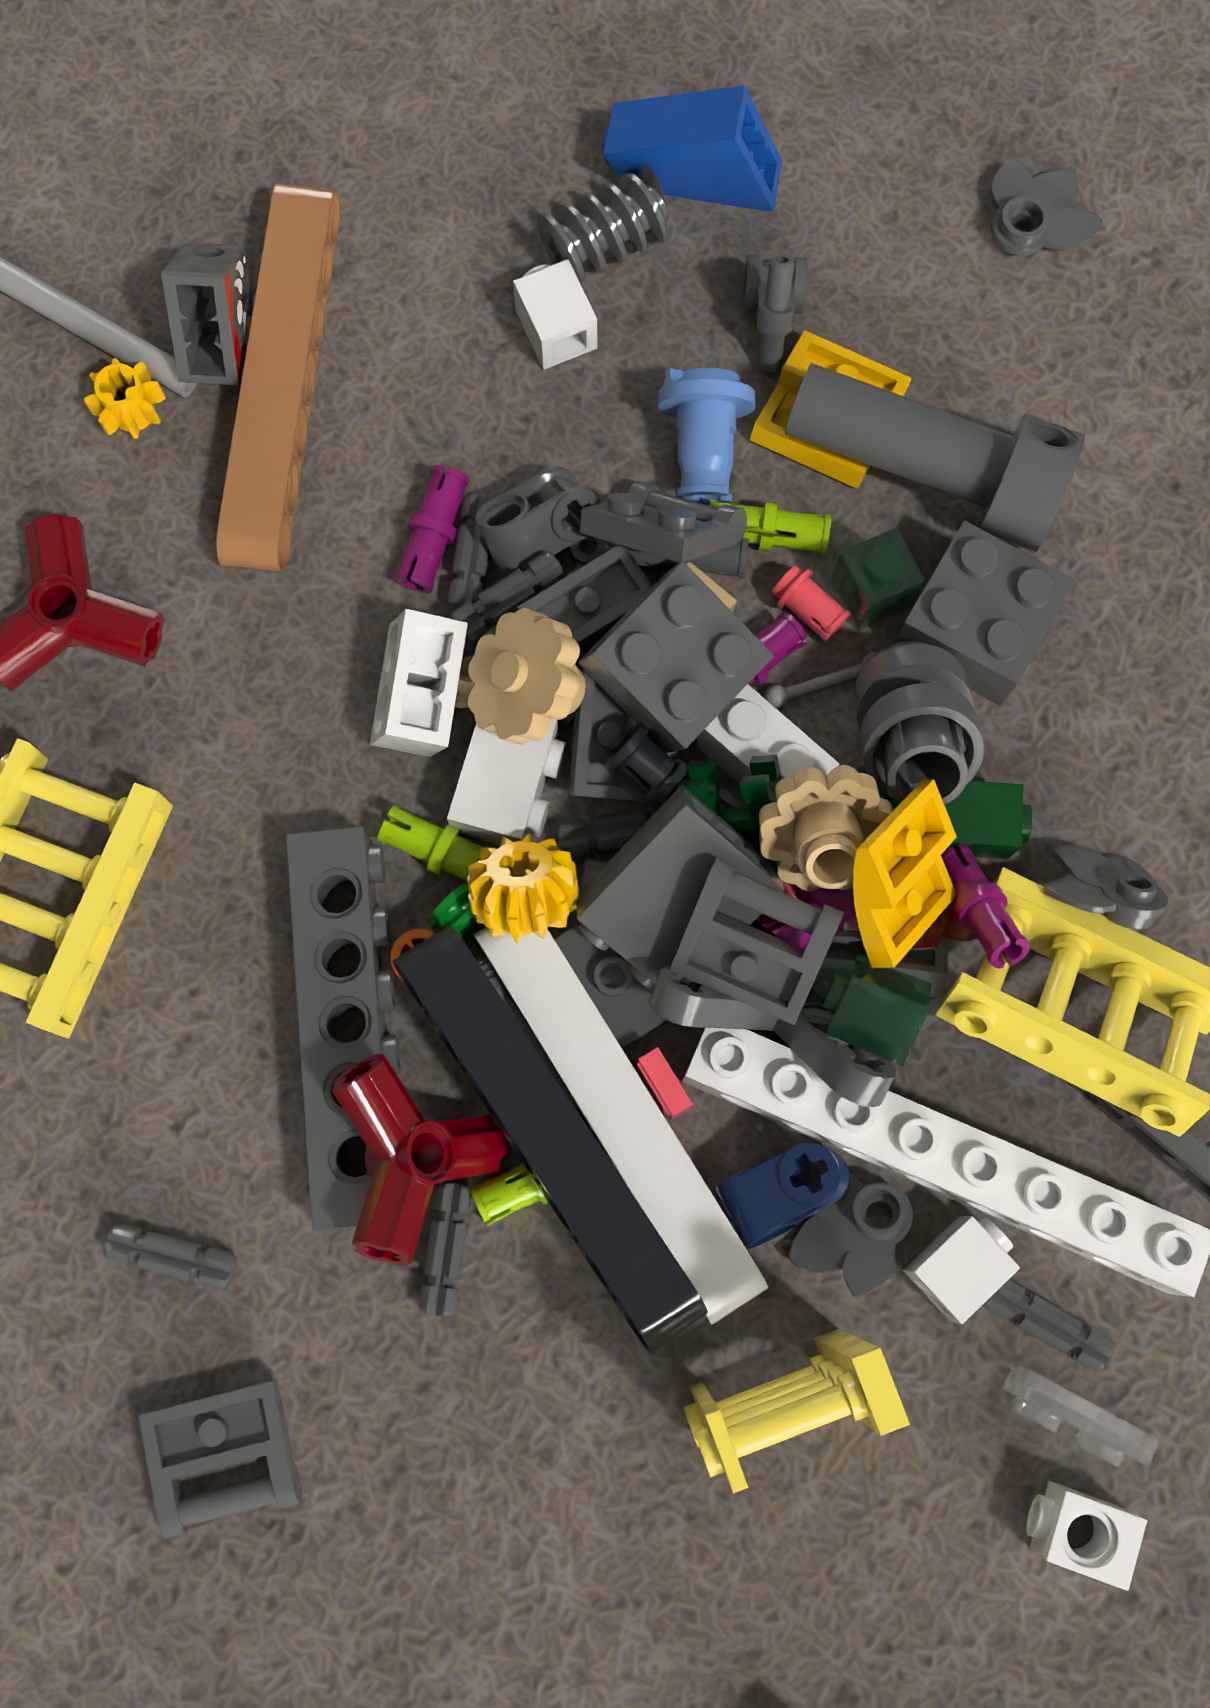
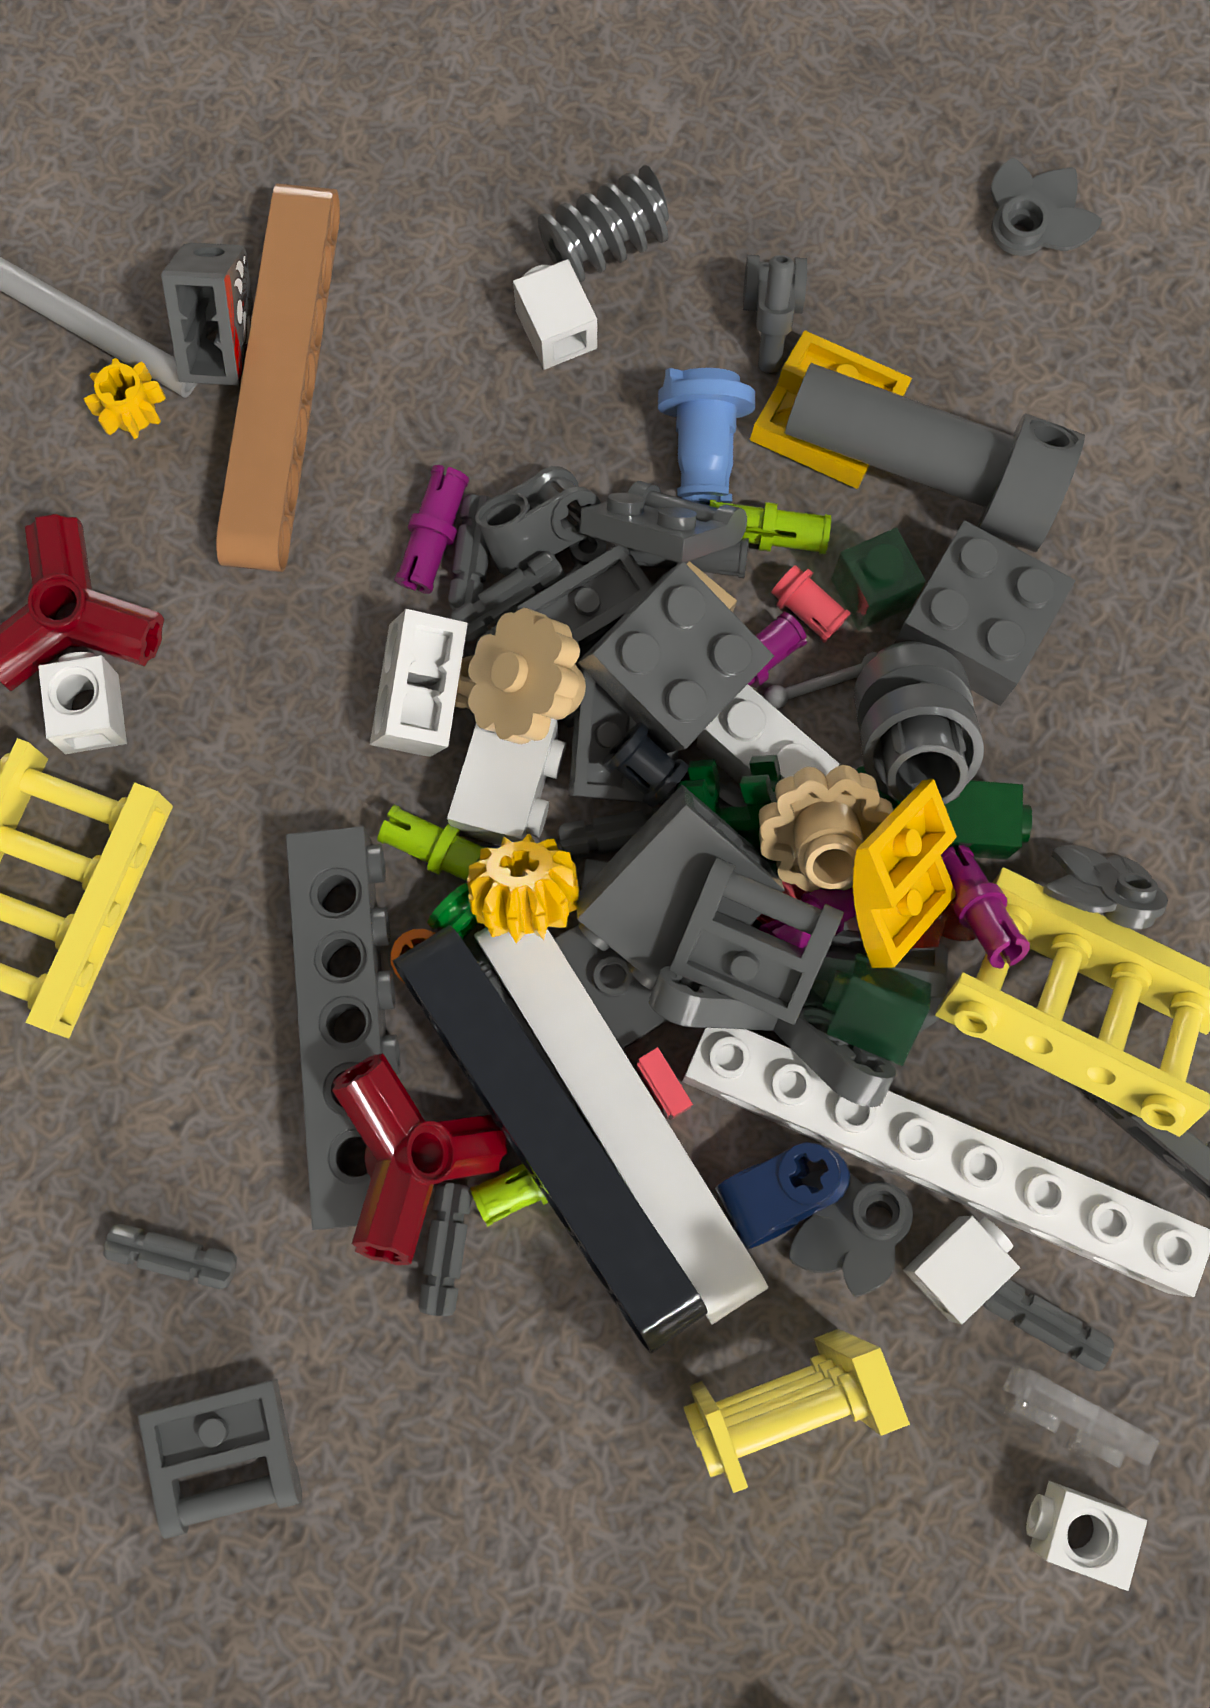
(100, 721): none -> white brick
(698, 146): blue slope -> none

